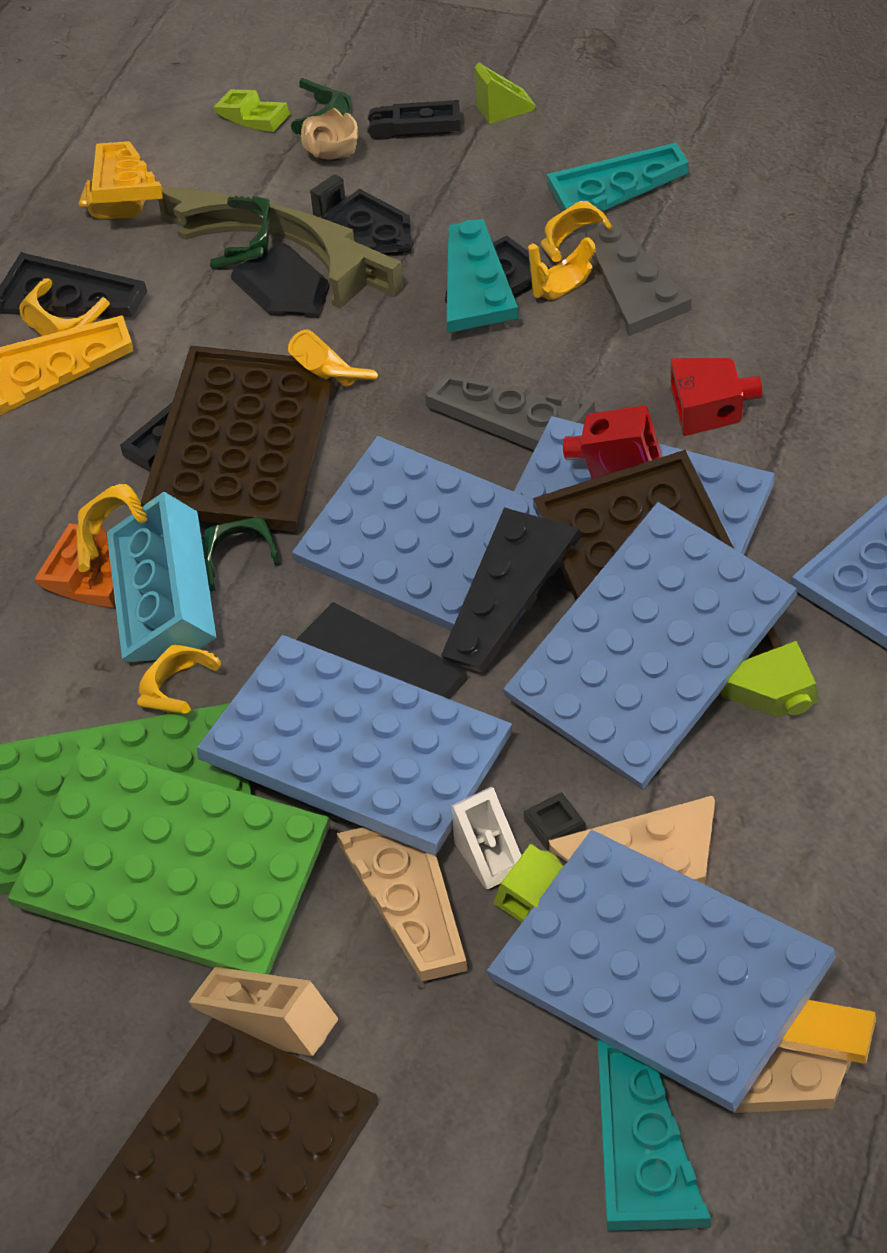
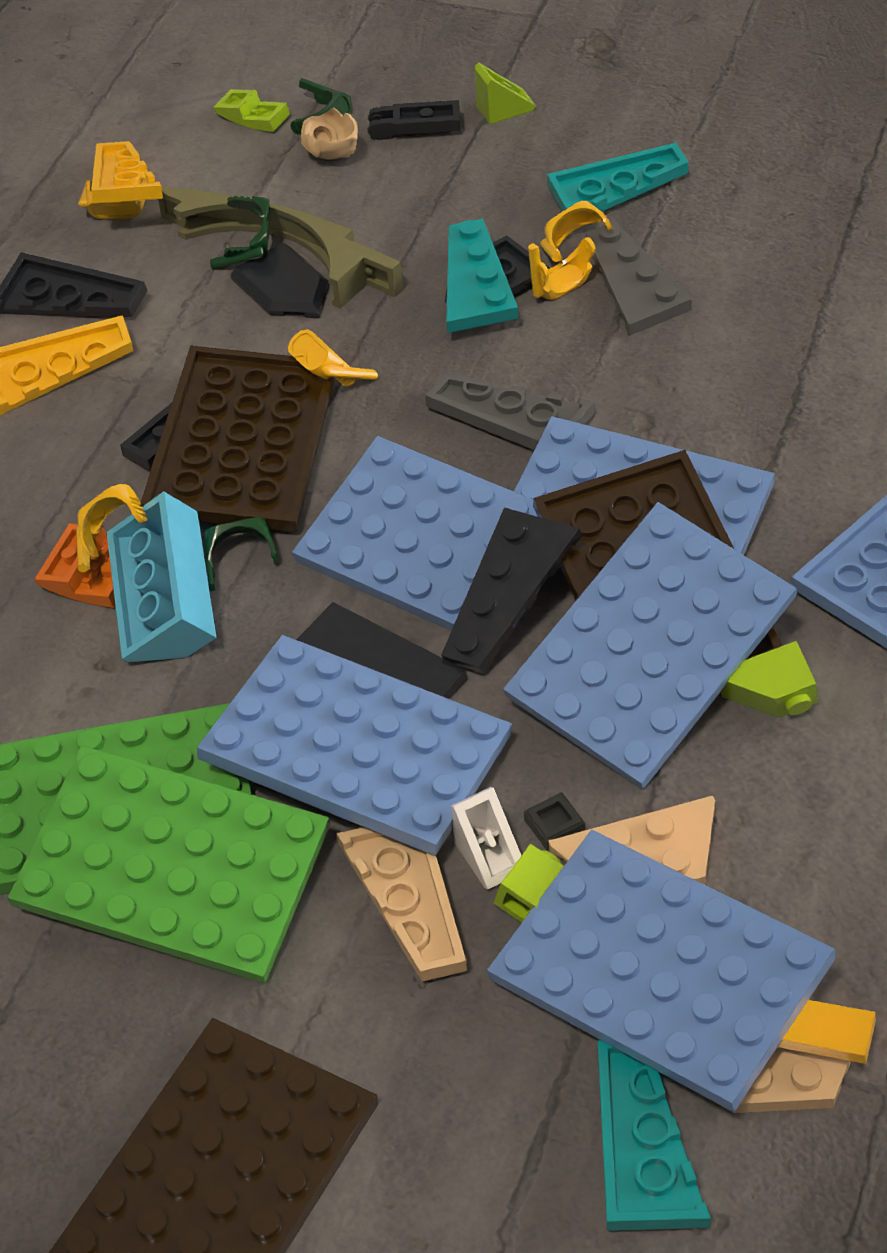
(46, 323): yellow helmet -> none
(170, 662): yellow helmet -> none
(268, 1007): tan slope -> none
(327, 195): pearl dark grey tile -> none
(373, 222): black tile -> none
(614, 441): red torso -> none
(709, 393): red torso -> none

